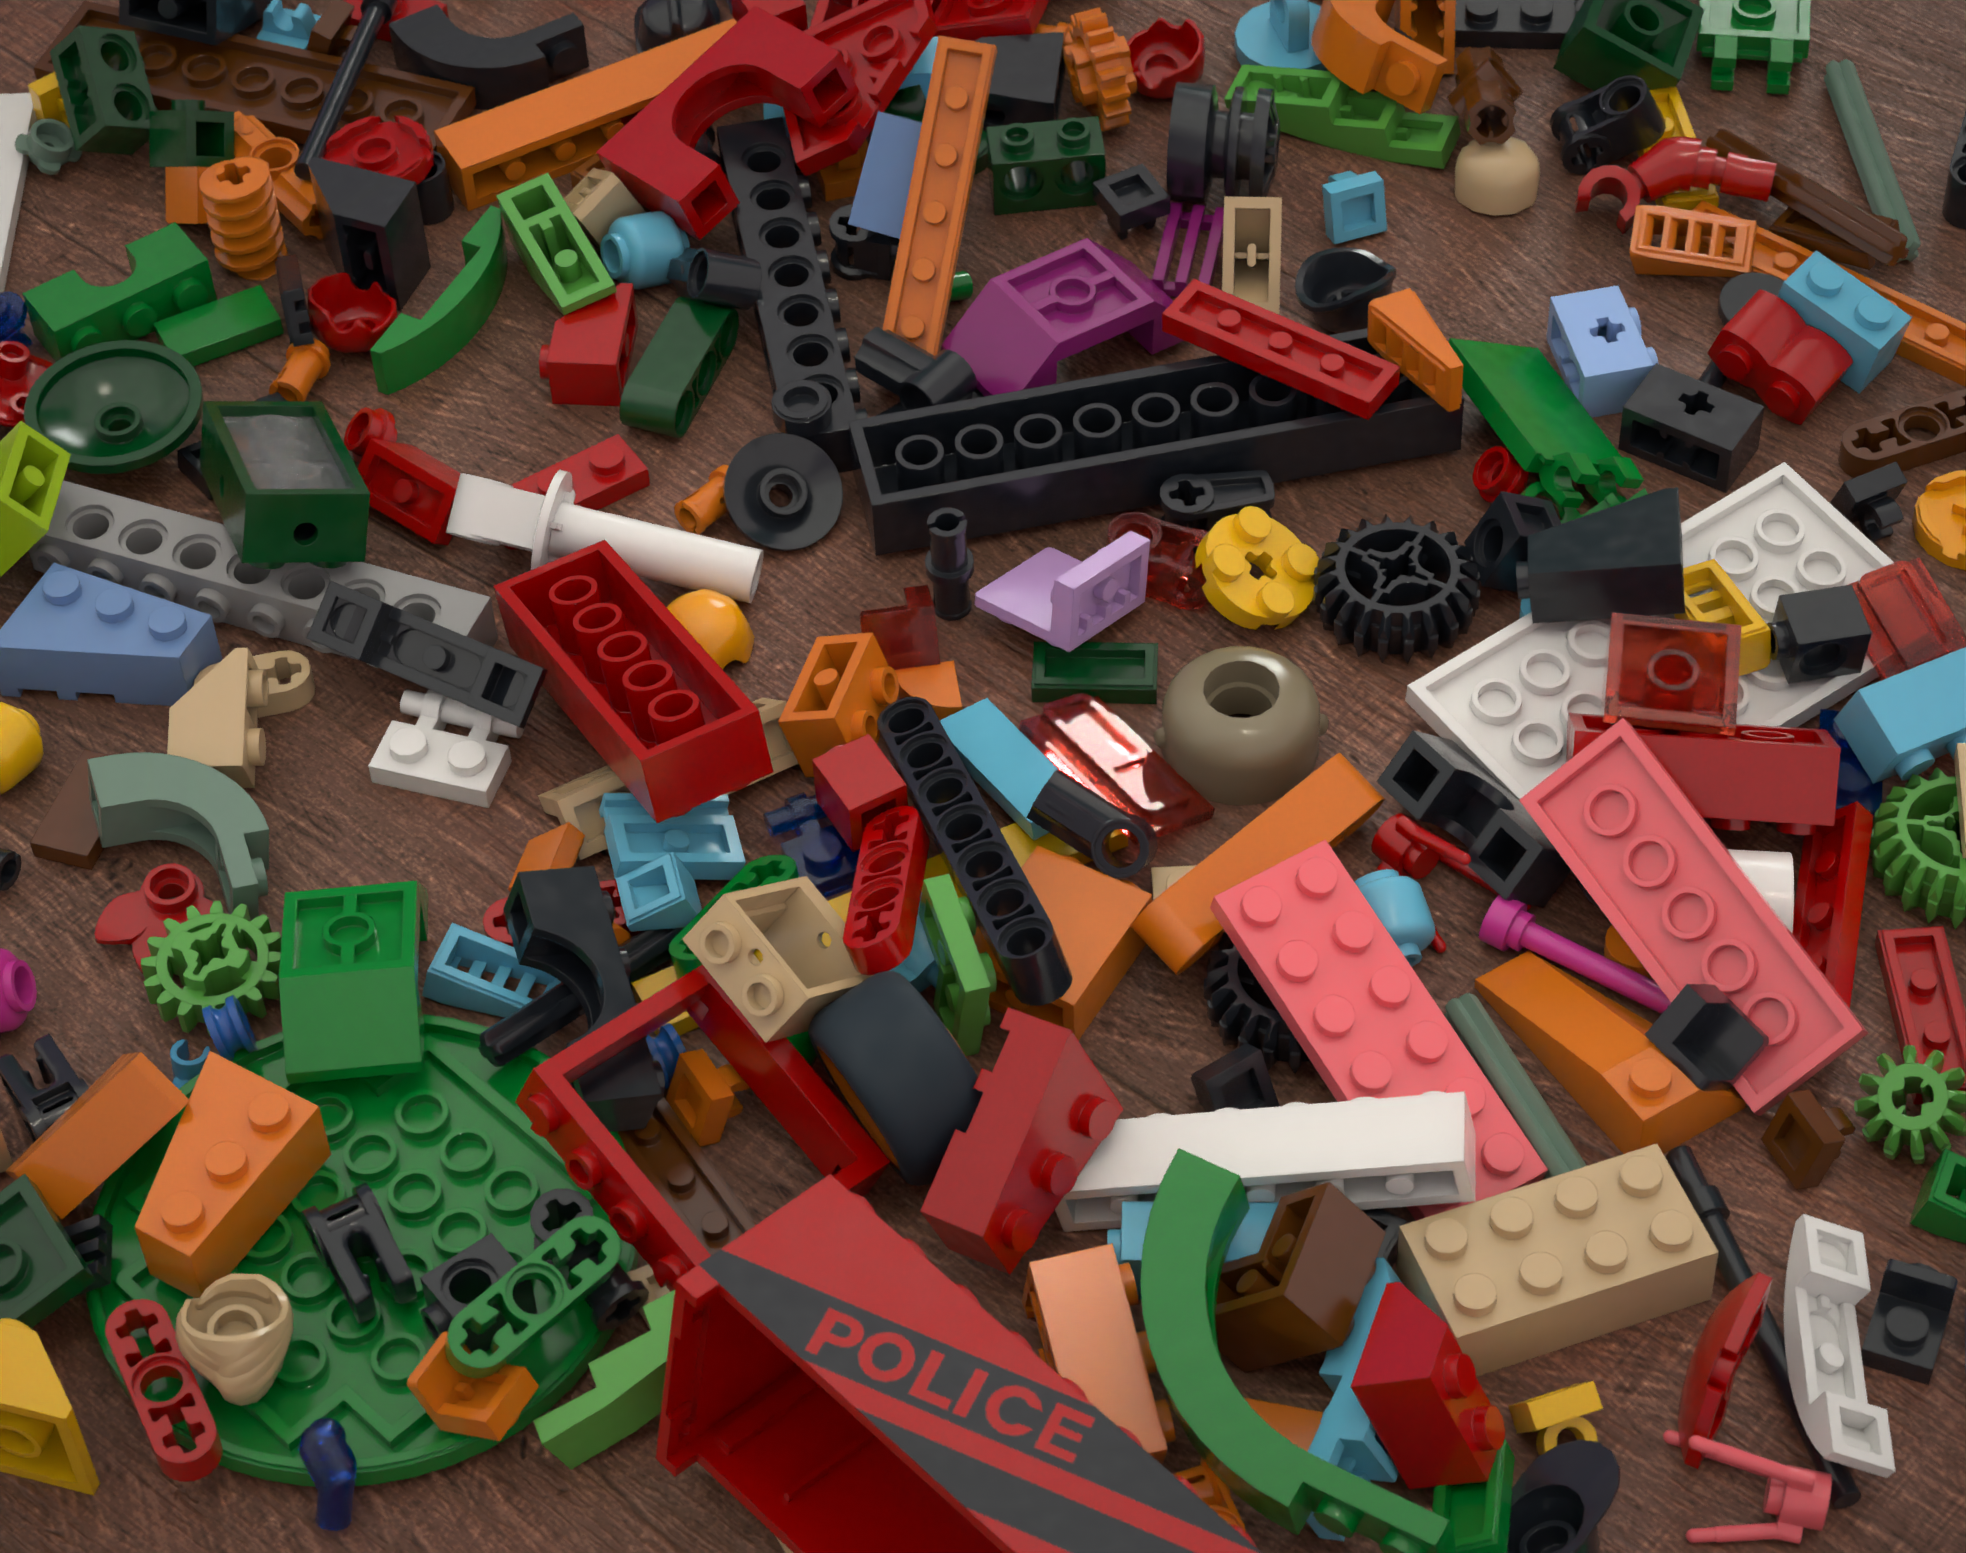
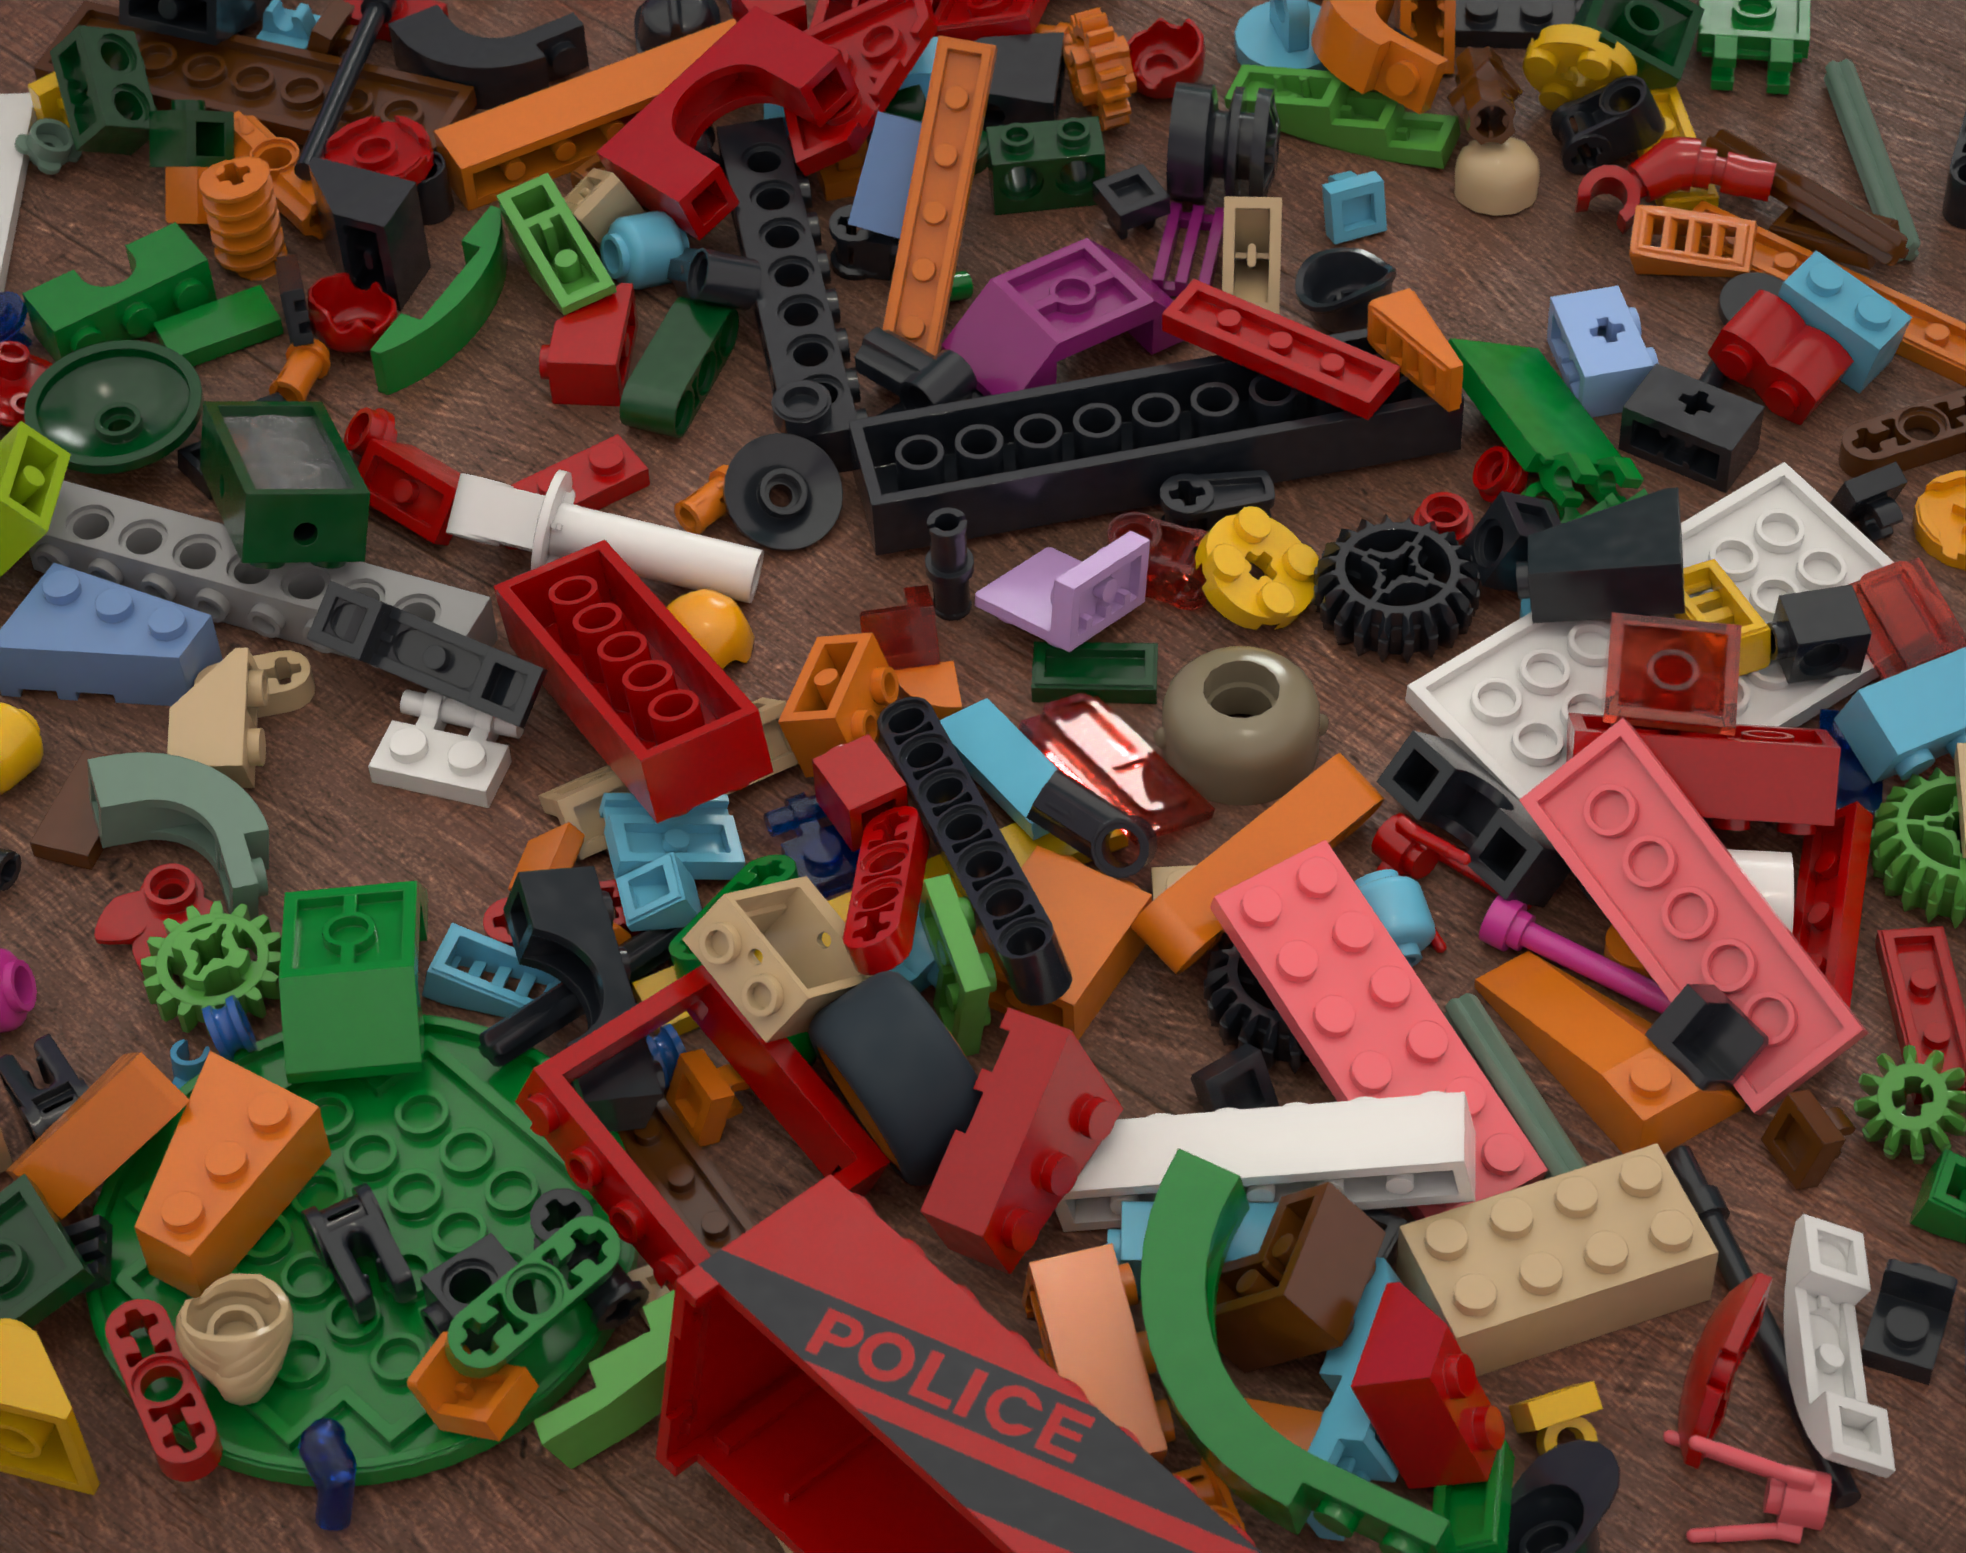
(1449, 512): none -> red plate
(1572, 63): none -> yellow plate

